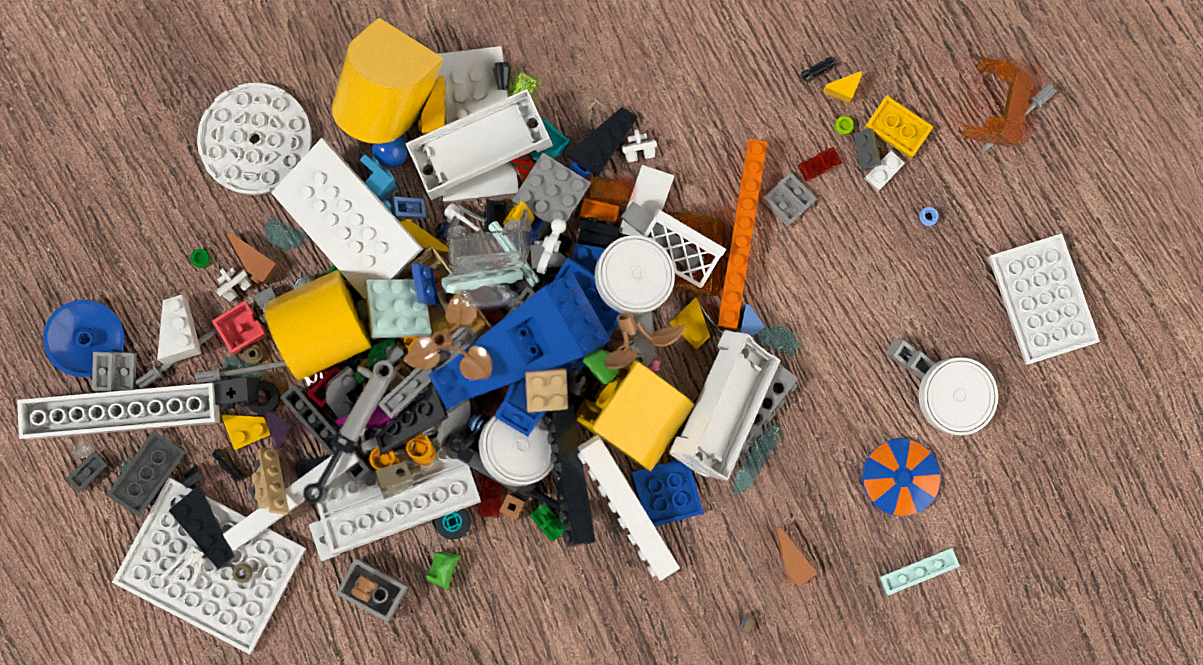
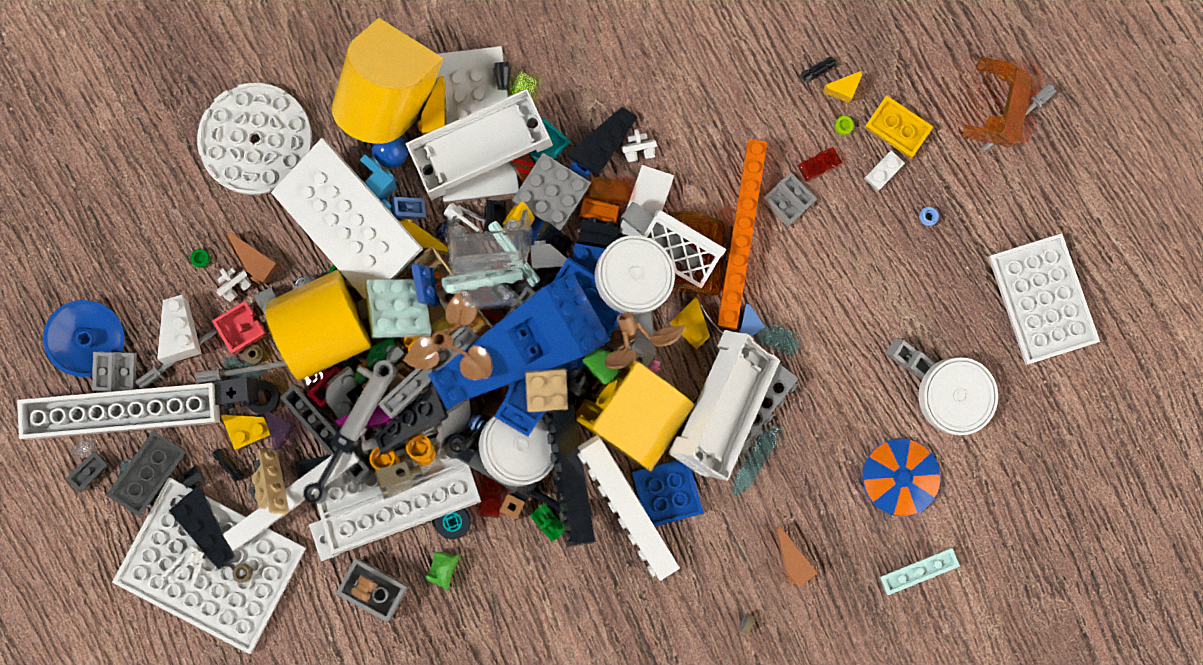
(281, 239): clear light blue piece -> none
(551, 244): white piece -> none
(867, 149): dark grey plate -> none

